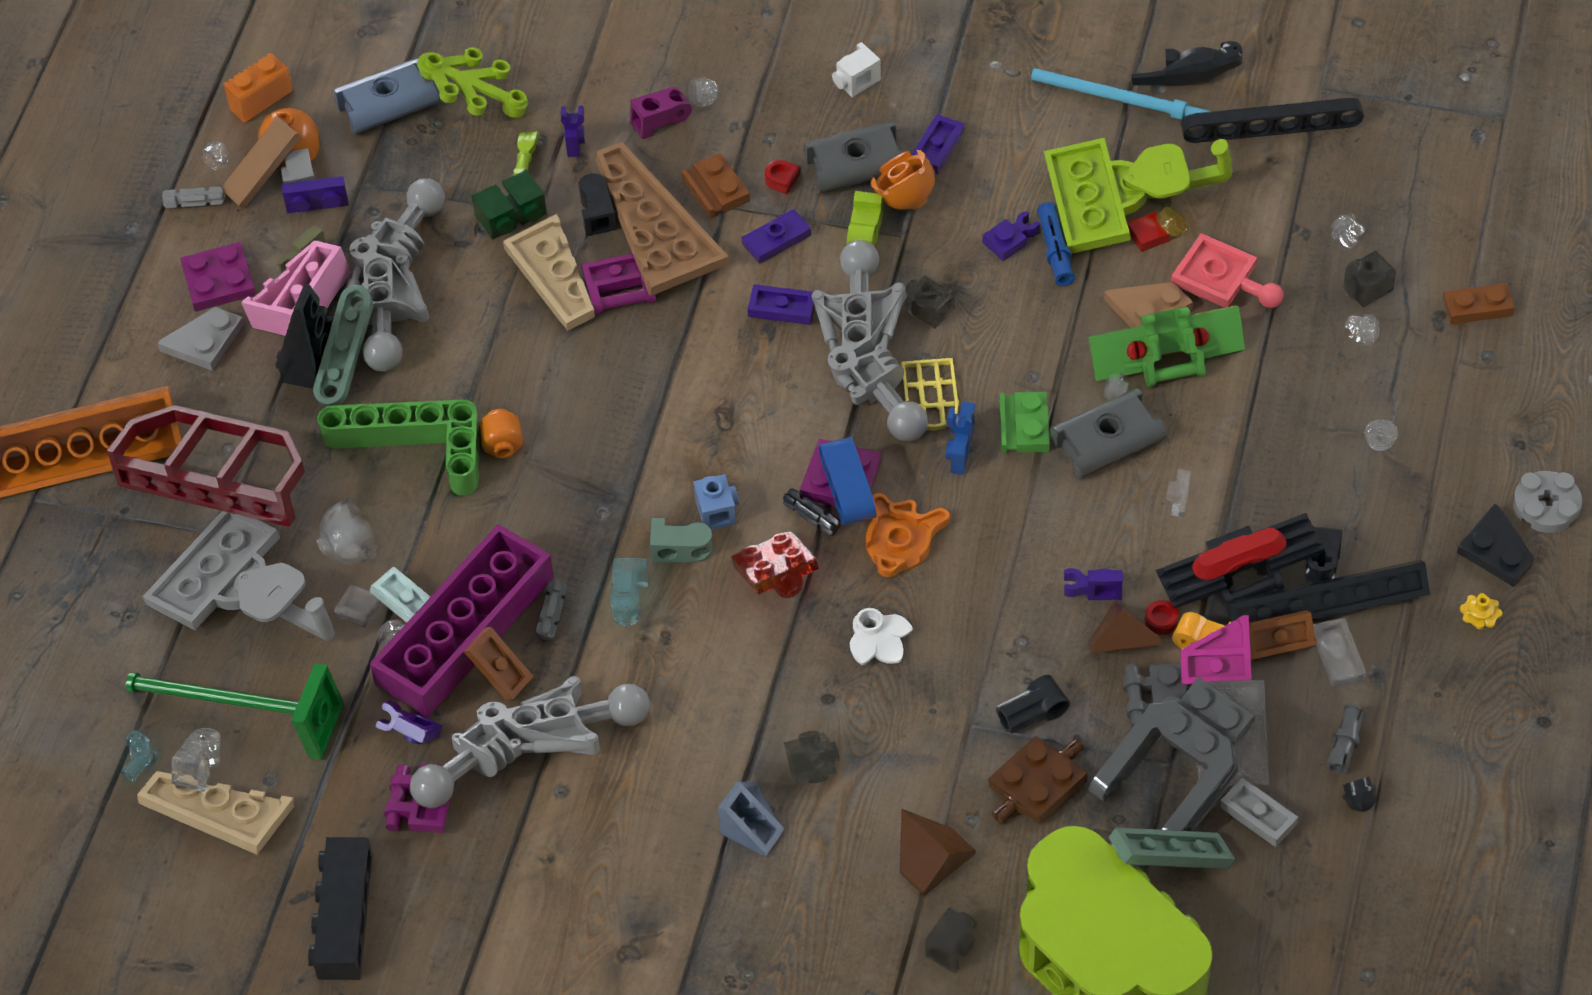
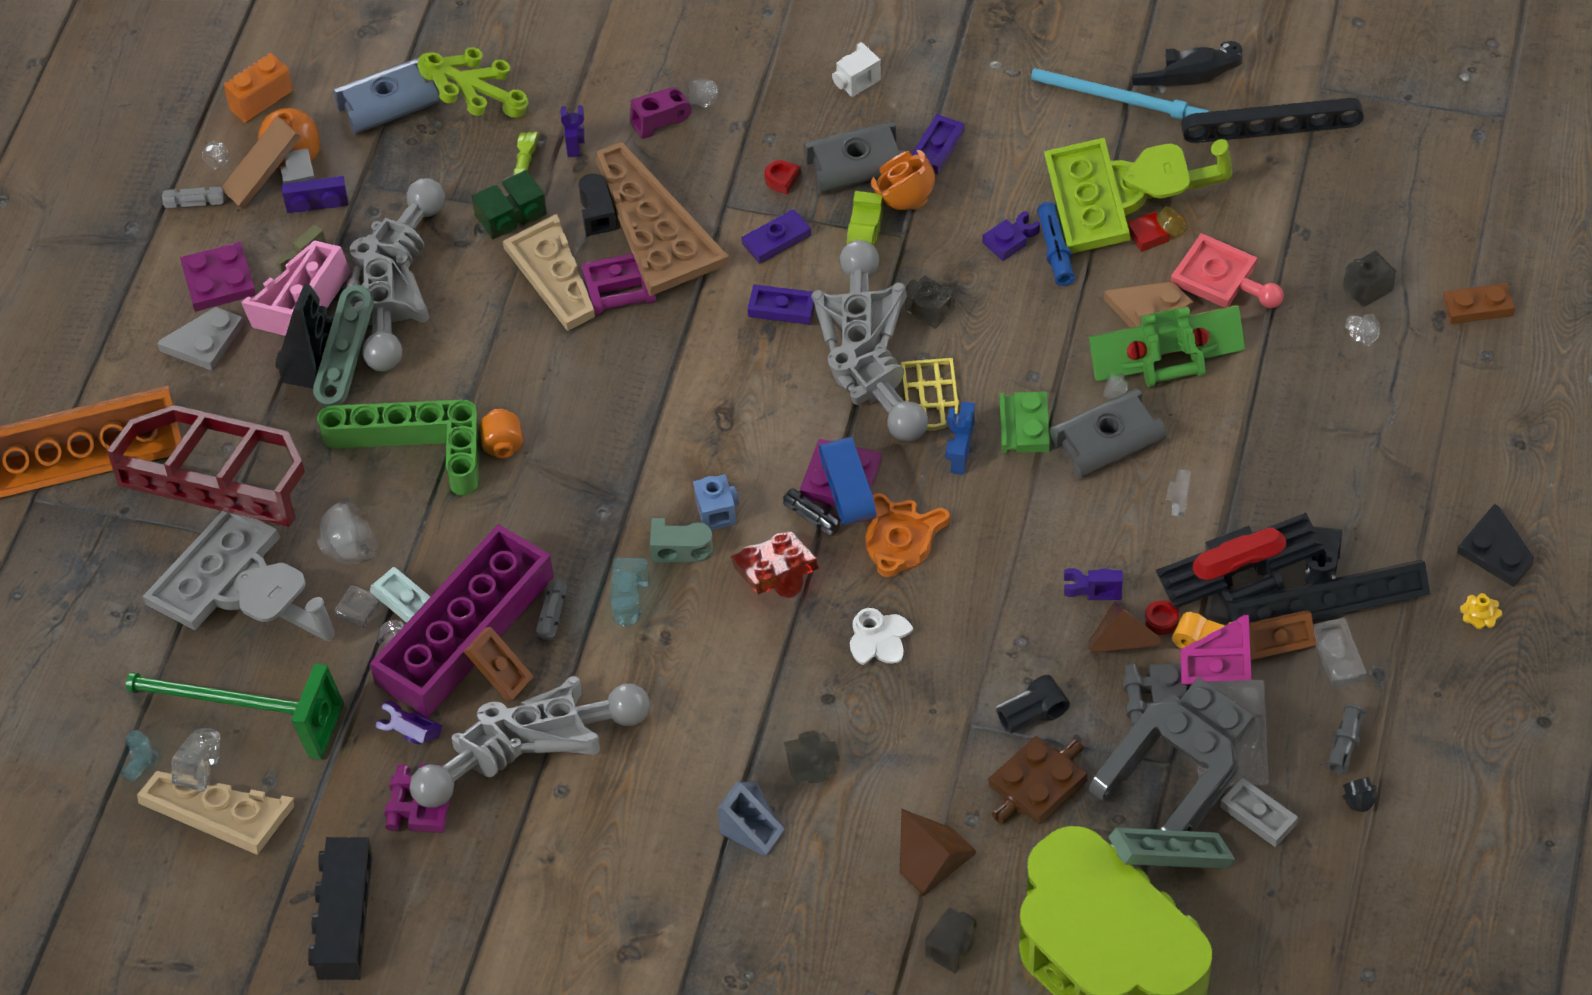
(715, 185): dark orange plate -> none
(1343, 227): clear plate -> none
(1380, 441): clear plate -> none
(1552, 485): light grey plate -> none

